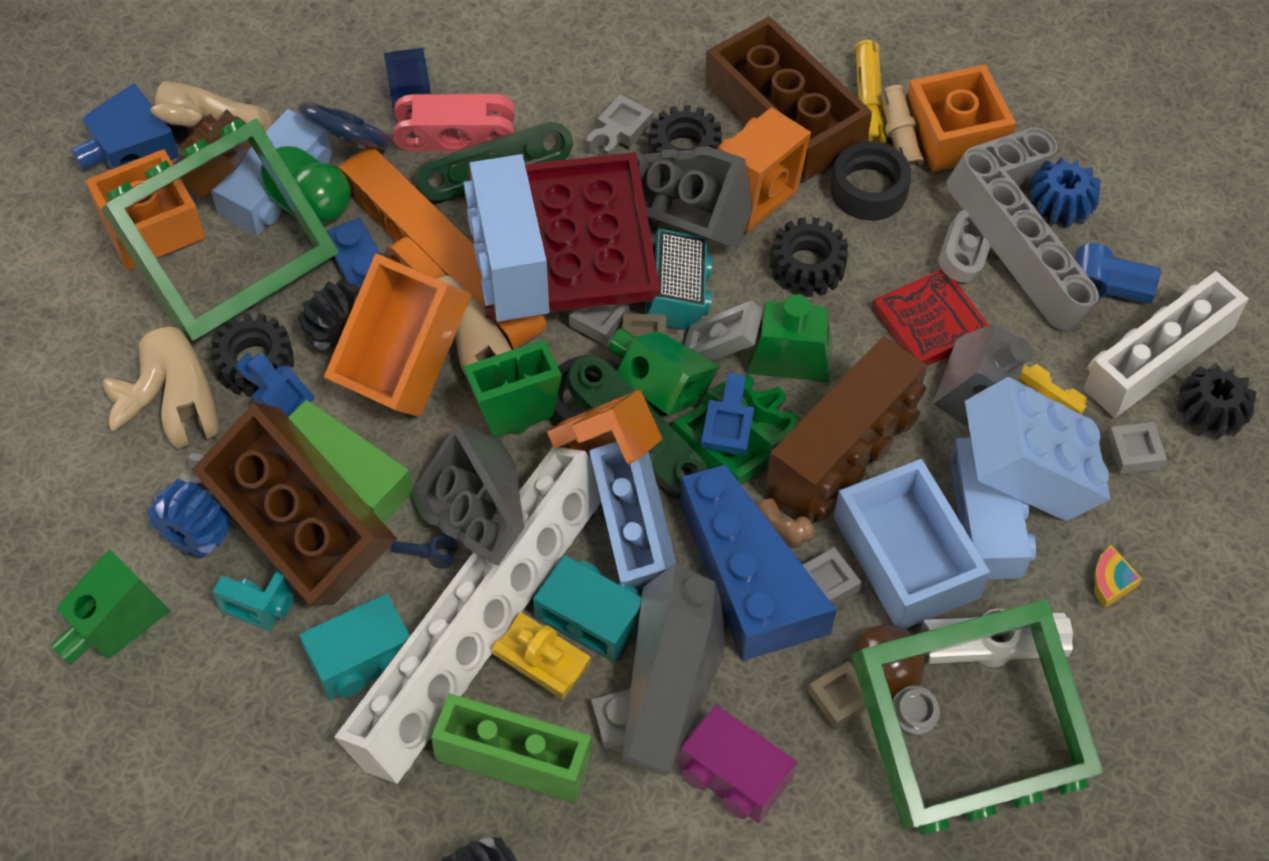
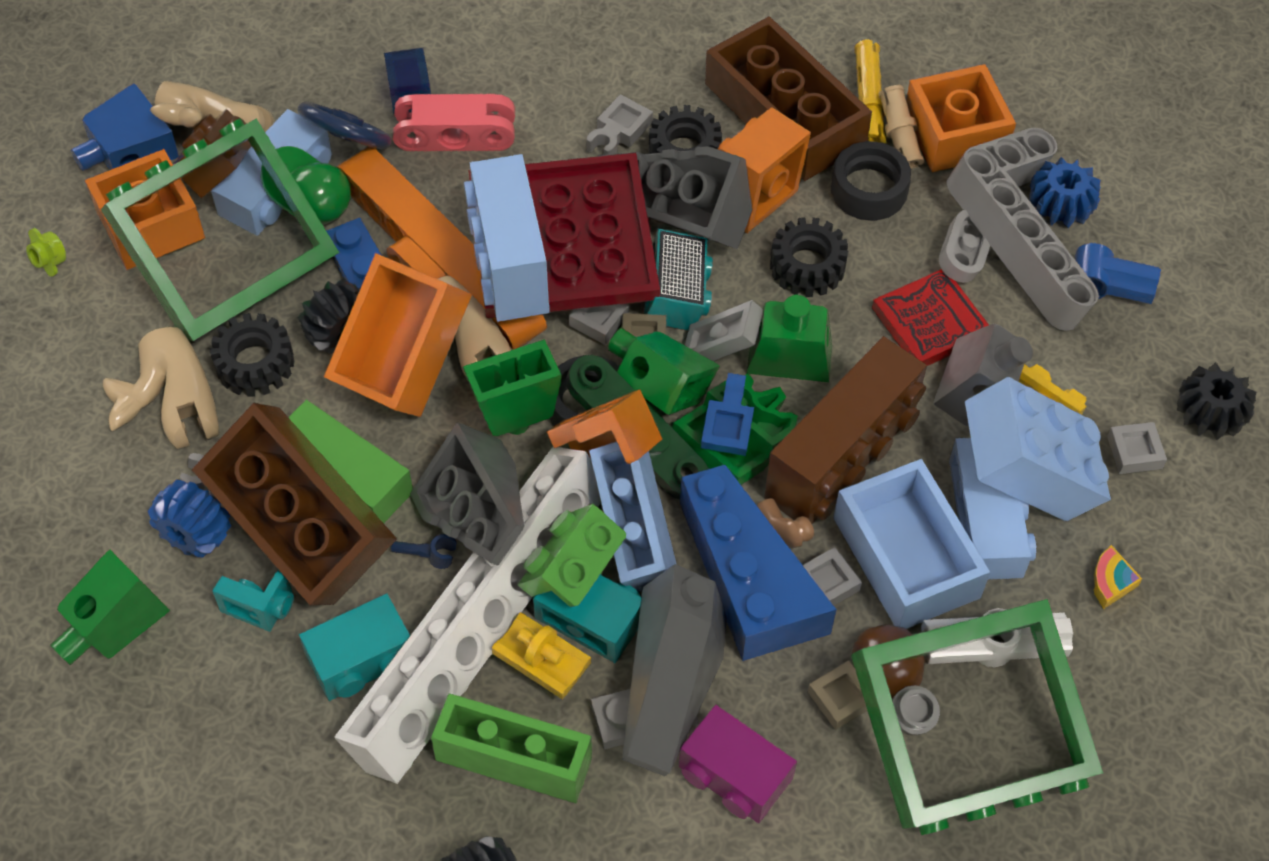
(45, 251): none -> lime plate
(276, 387): blue plate -> none
(455, 165): dark green plate -> none
(573, 556): none -> bright green bracket
(1164, 344): white brick -> none

